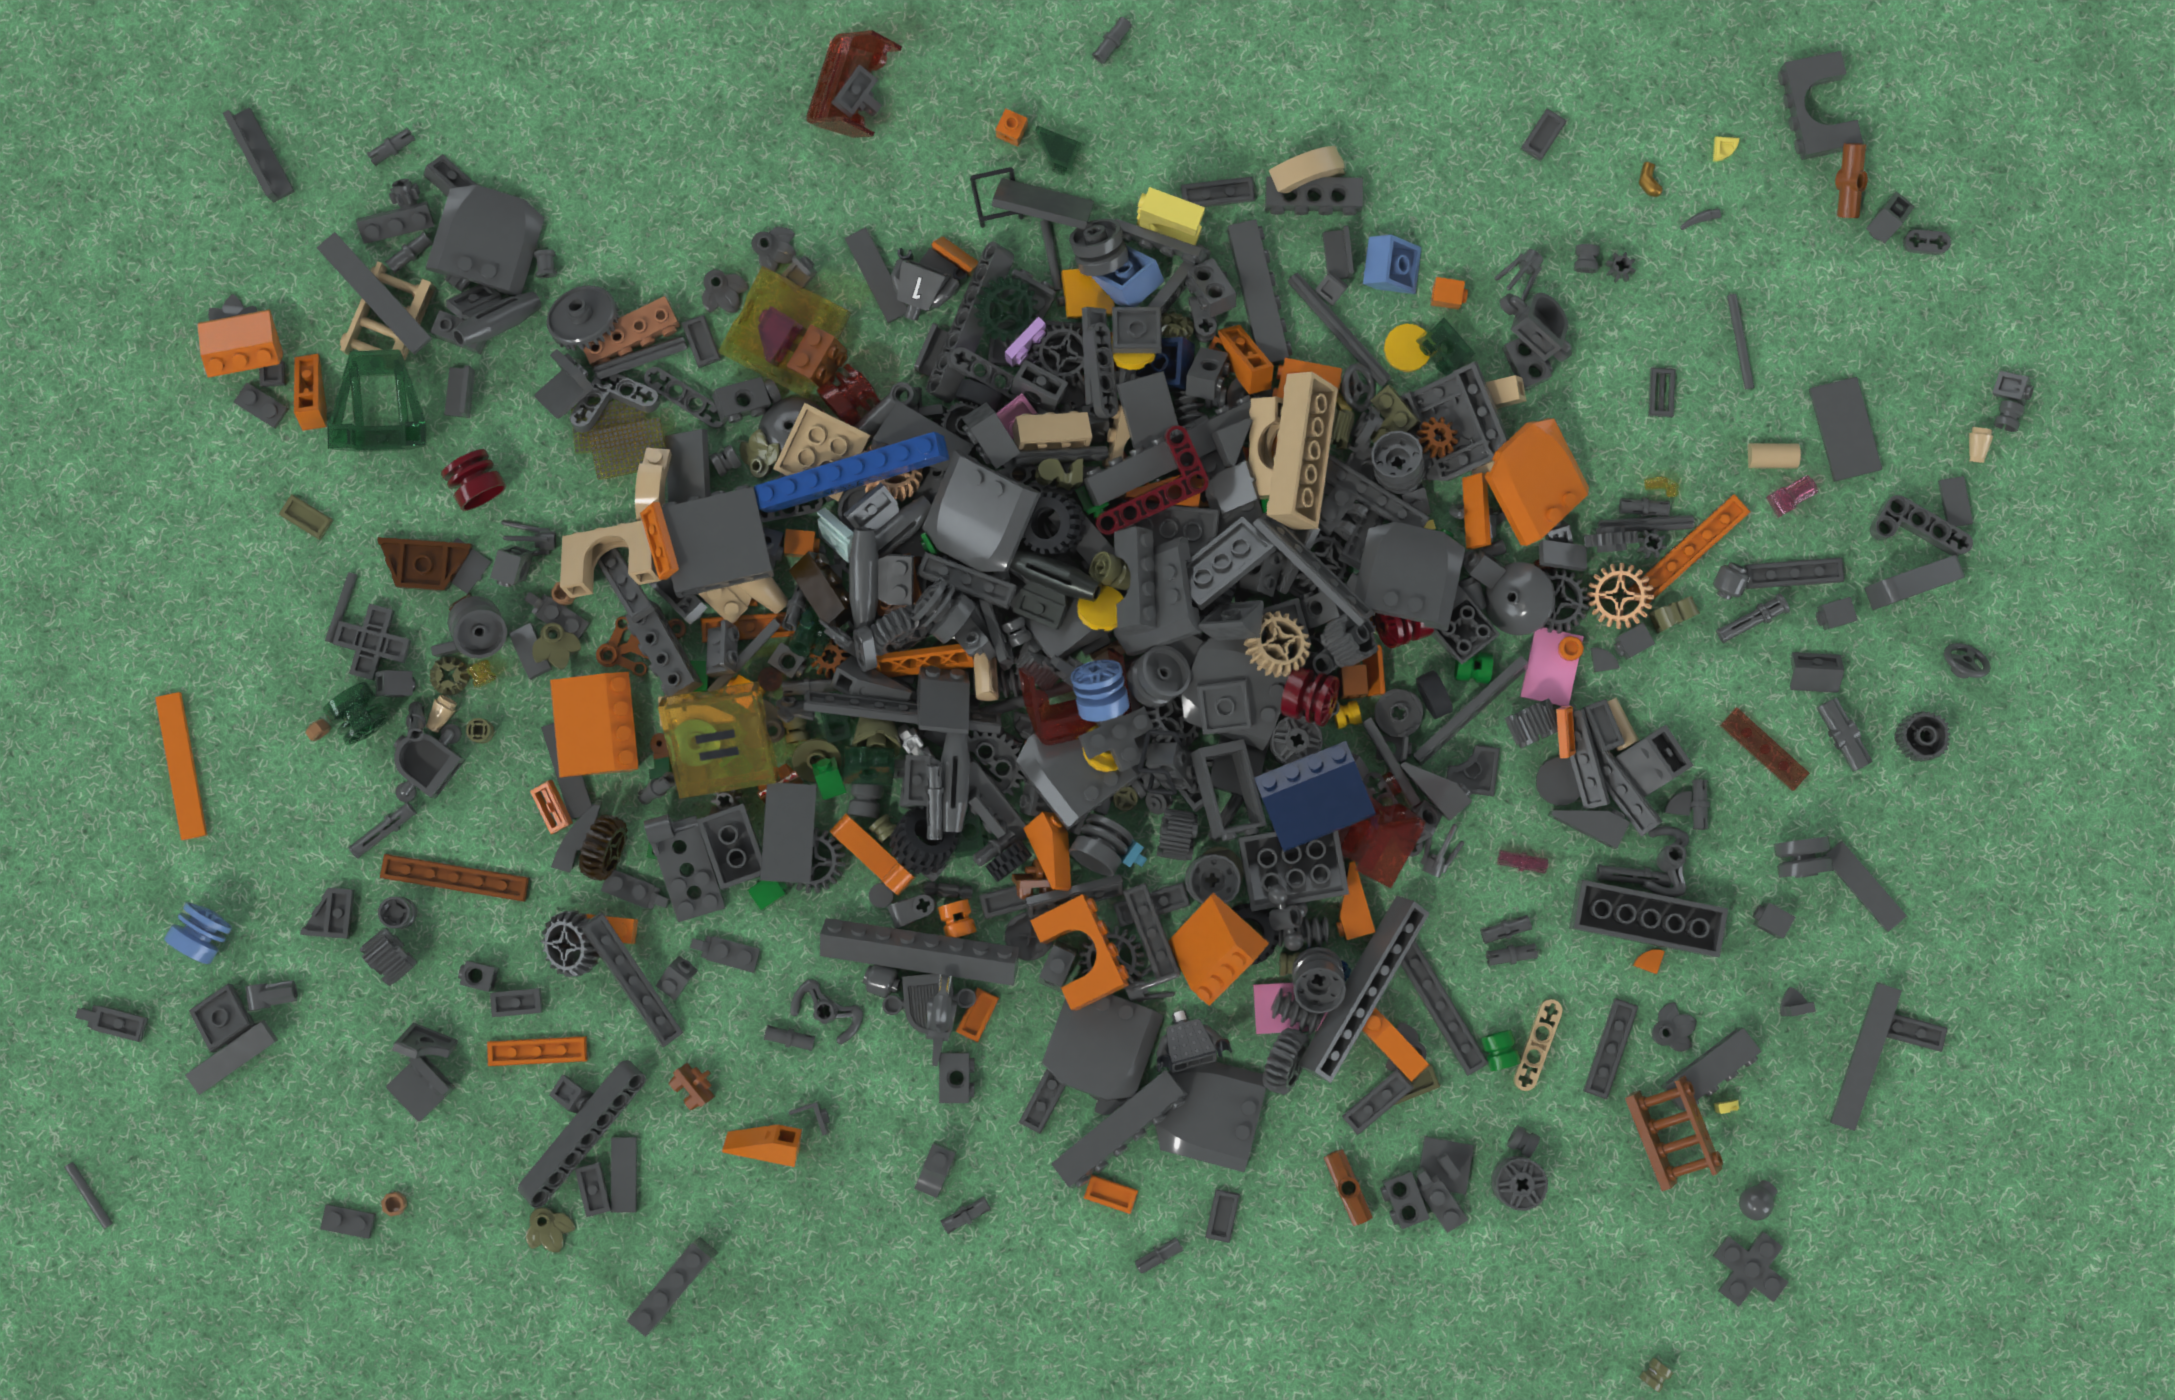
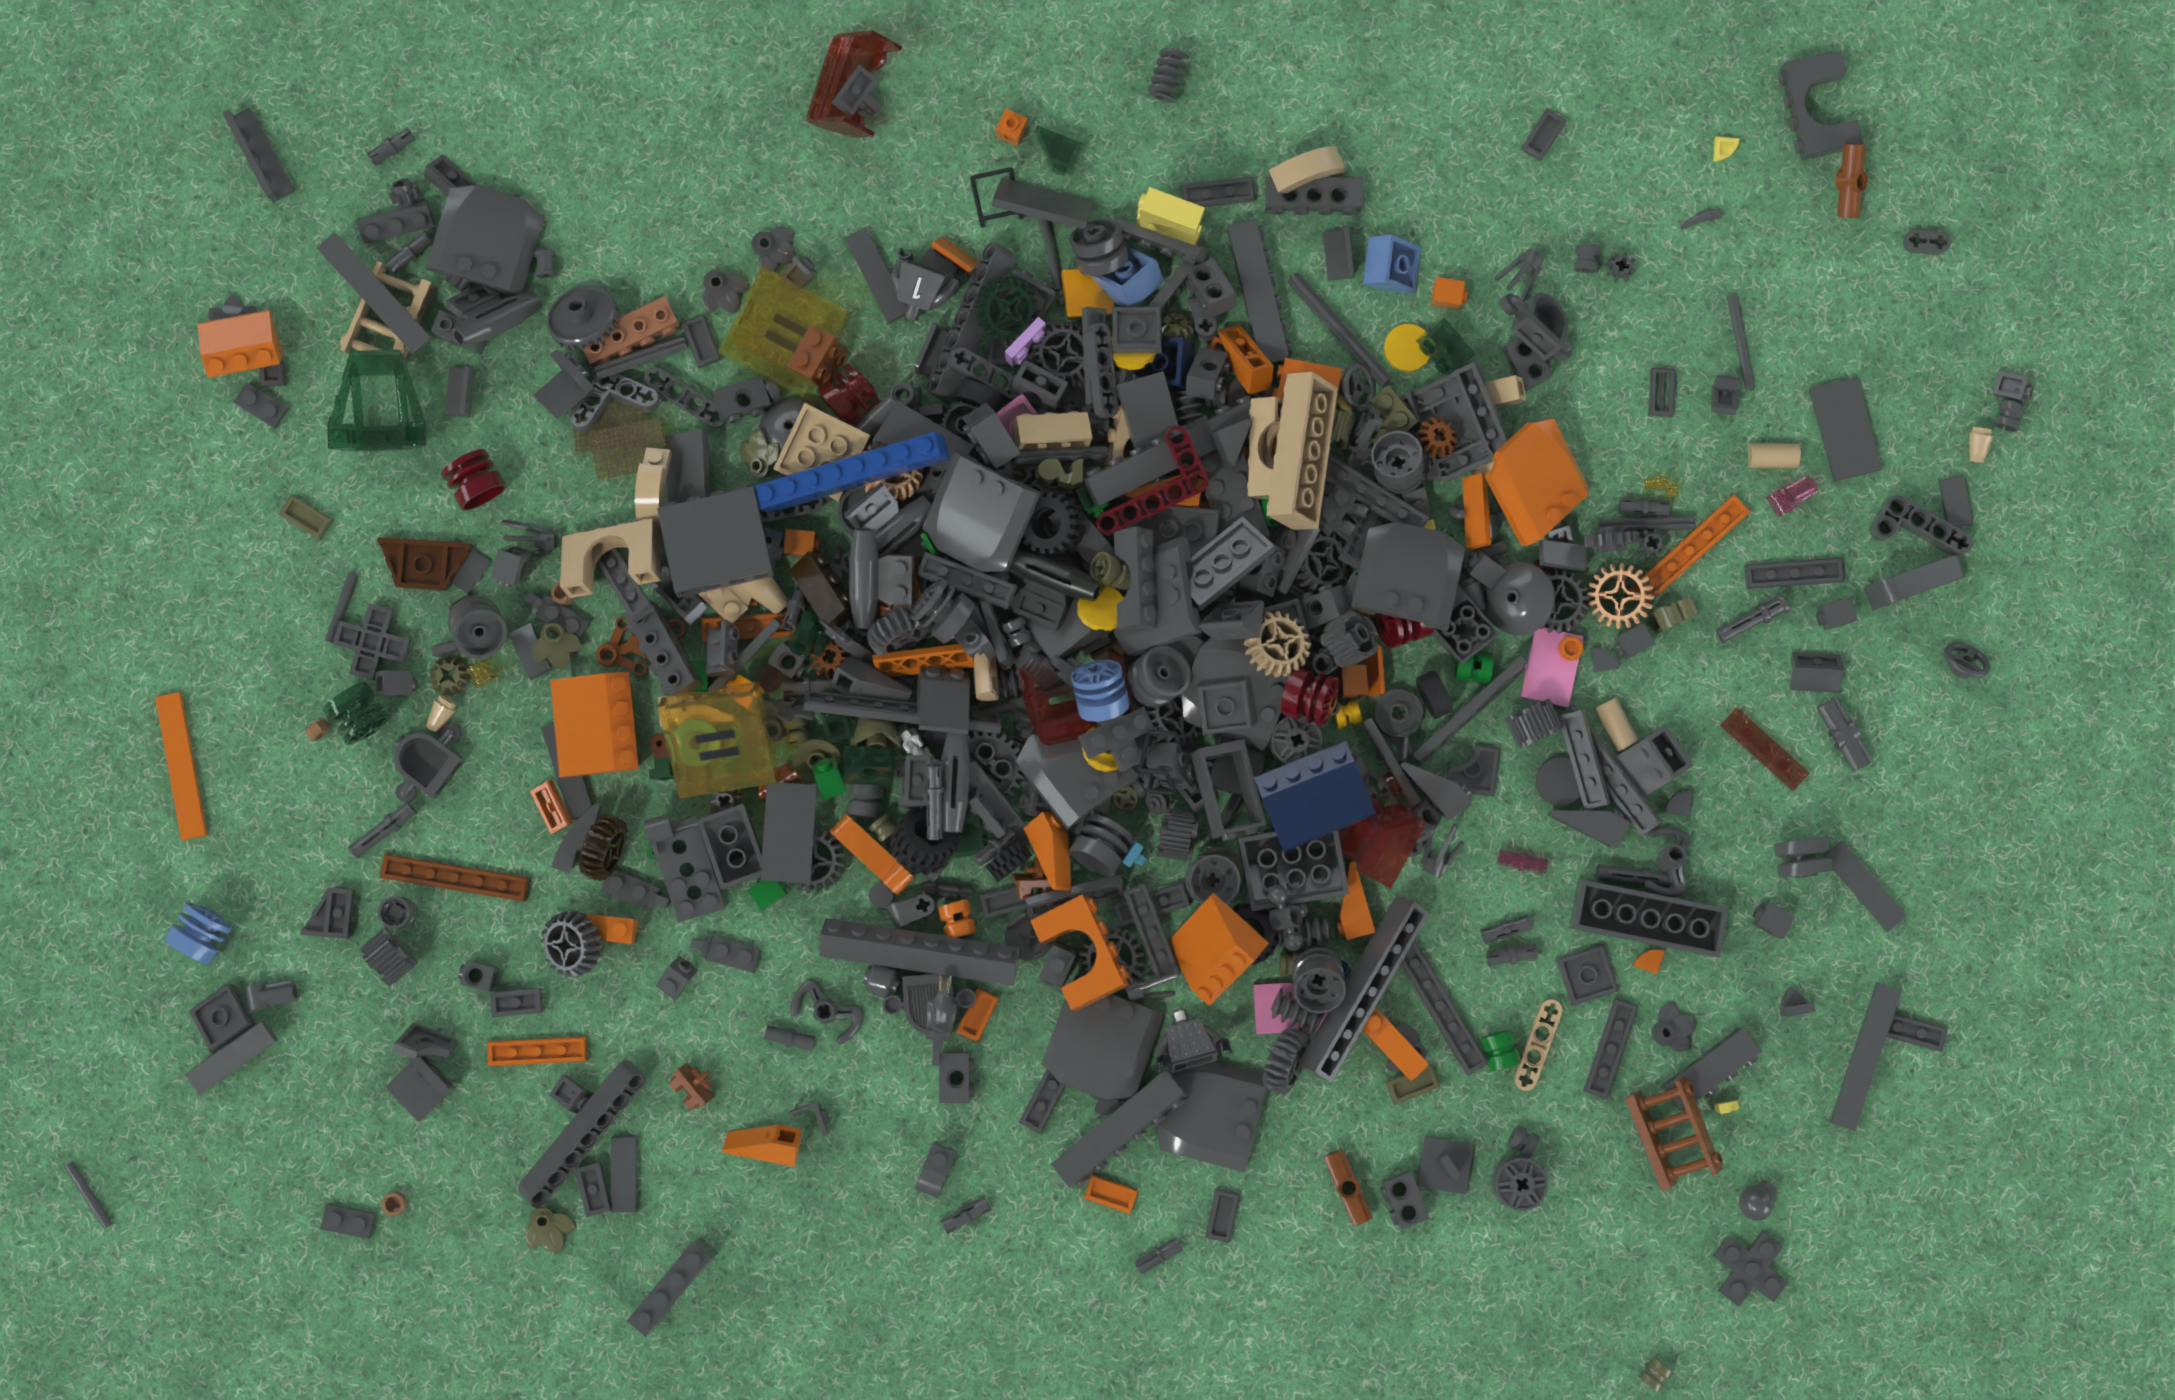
(114, 1022): dark grey hinge -> none
(309, 393): orange slope -> none
(415, 721): dark grey pin -> none
(484, 732): olive wheel -> none
(631, 979): dark grey tile -> none
(656, 788): dark grey pin -> none
(659, 541): orange tile -> none
(725, 460): dark grey wheel -> none
(777, 334): clear pink slope -> none
(835, 533): light aqua plate -> none
(865, 648): dark grey beam -> none
(1112, 40): dark grey pin -> none
(1166, 73): none -> dark grey piece
(1234, 487): dark grey piece -> none
(1314, 569): dark grey tile -> none
(1331, 288): dark grey tile -> none
(1377, 1101): dark grey tile -> none
(1440, 1200): dark grey hinge -> none
(1566, 731): orange tile -> none
(1587, 975): none -> dark grey tile
(1603, 726): dark grey tile -> none
(1647, 181): pearl gold arm -> none
(1700, 805): dark grey pin -> none
(1725, 394): none -> dark grey bracket
(1731, 580): dark grey head -> none
(1890, 218): dark grey slope -> none
(1935, 736): dark grey brick -> none

